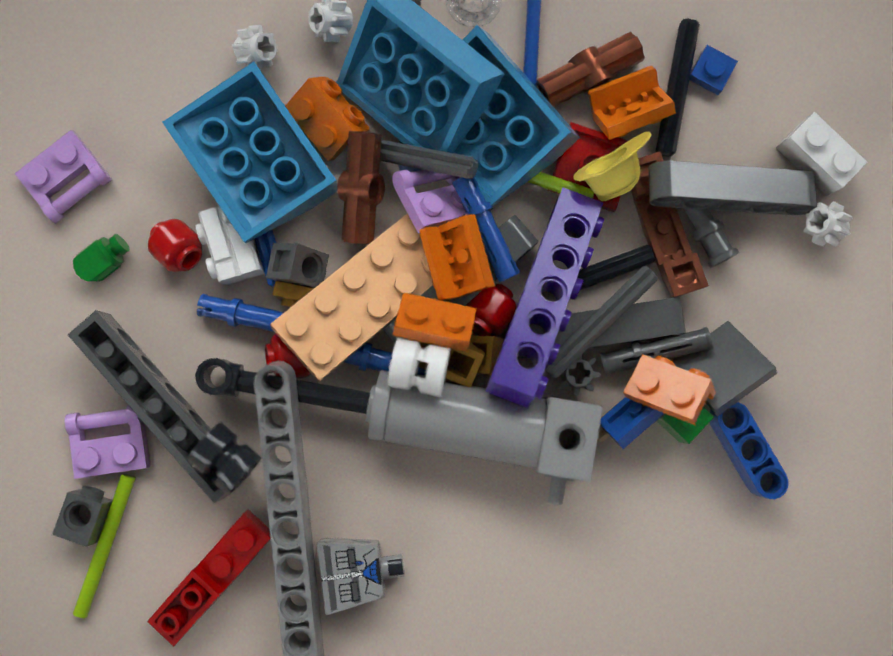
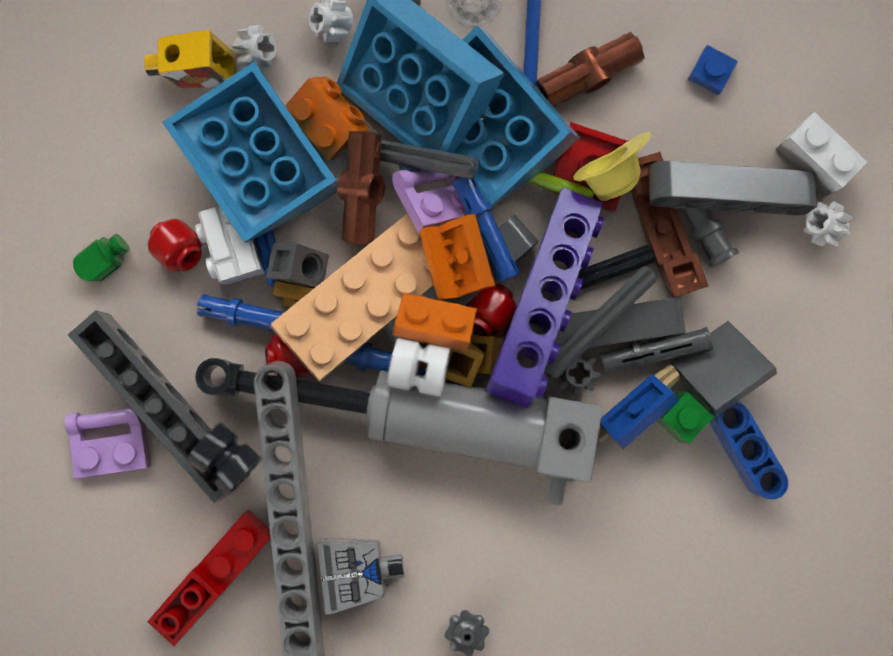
(56, 168): lavender plate -> none
(72, 527): dark grey brick -> none
(104, 546): lime bar -> none
(192, 60): none -> yellow torso
(466, 632): none -> dark grey plant
(629, 103): orange bracket -> none
(669, 388): bracket -> none
(678, 85): black axle -> none

